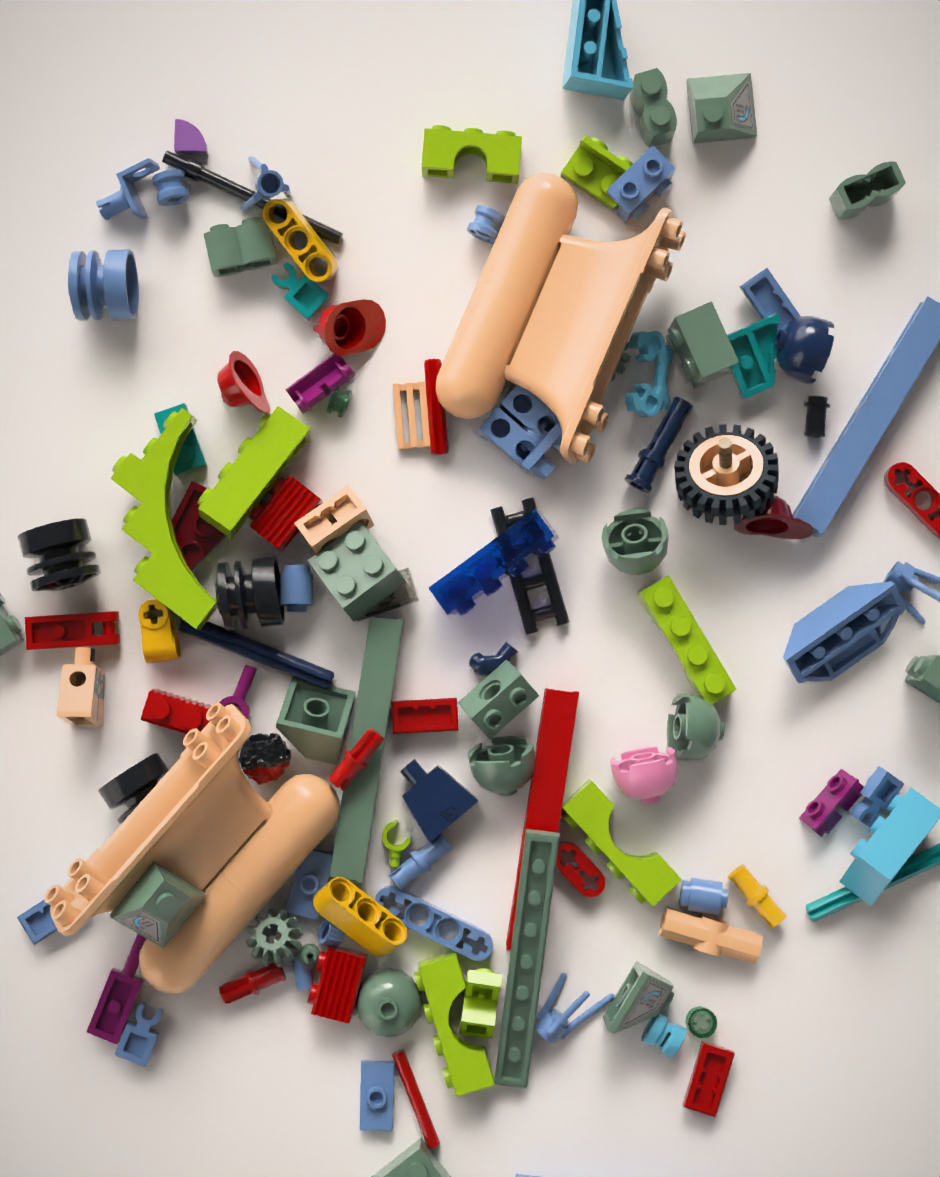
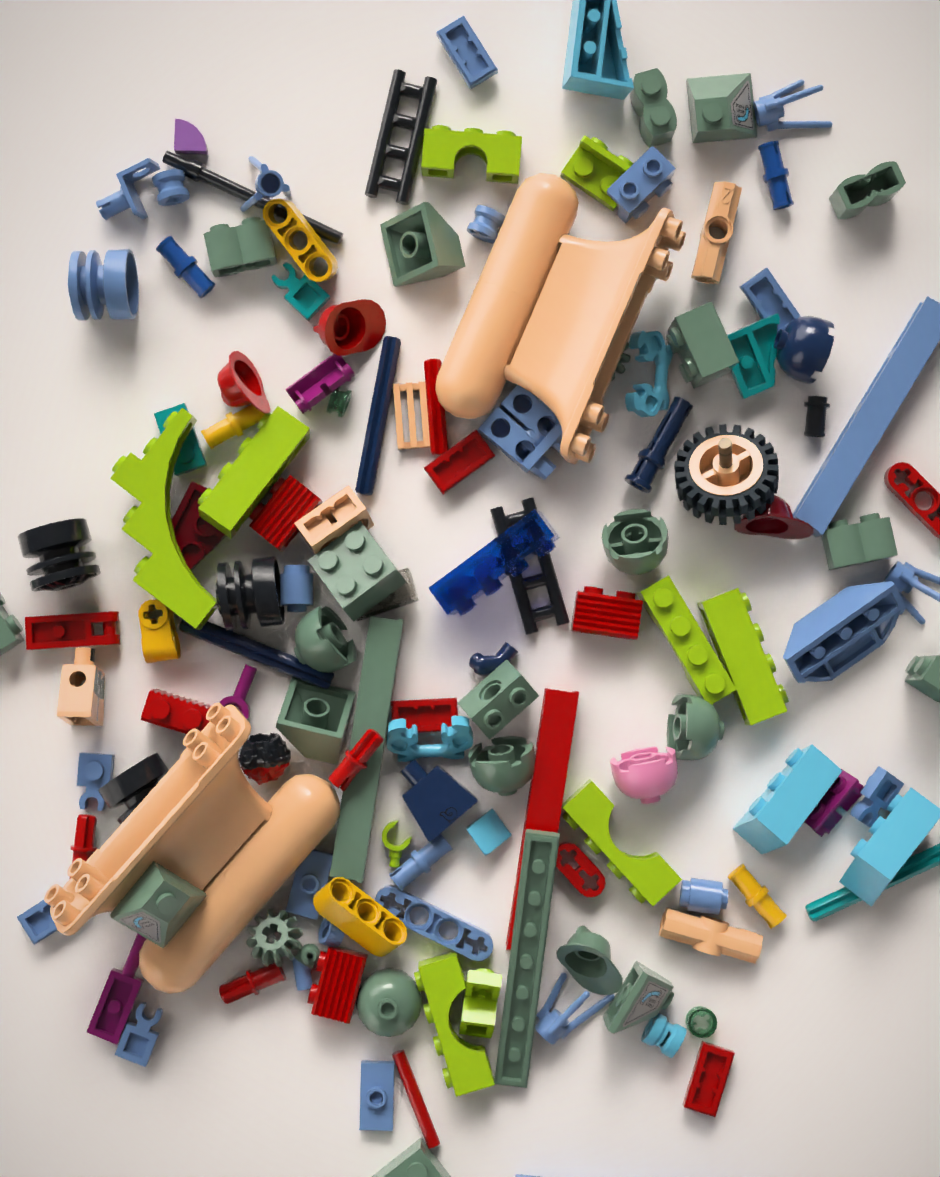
(84, 837): none -> red axle
(94, 772): none -> medium blue plate
(185, 267): none -> blue pin
(232, 426): none -> yellow pin
(321, 641): none -> sand green cylinder
(378, 415): none -> dark blue axle
(385, 149): none -> black bar
(421, 246): none -> sand green slope
(454, 738): none -> medium azure helmet
(459, 462): none -> red plate
(467, 52): none -> medium blue plate
(488, 832): none -> medium azure slope
(589, 962): none -> sand green piece
(606, 614): none -> red brick
(720, 214): none -> light nougat piece
(743, 657): none -> lime brick
(770, 108): none -> medium blue plant
(775, 175): none -> blue pin
(788, 800): none -> medium azure wedge
(858, 542): none -> sand green brick

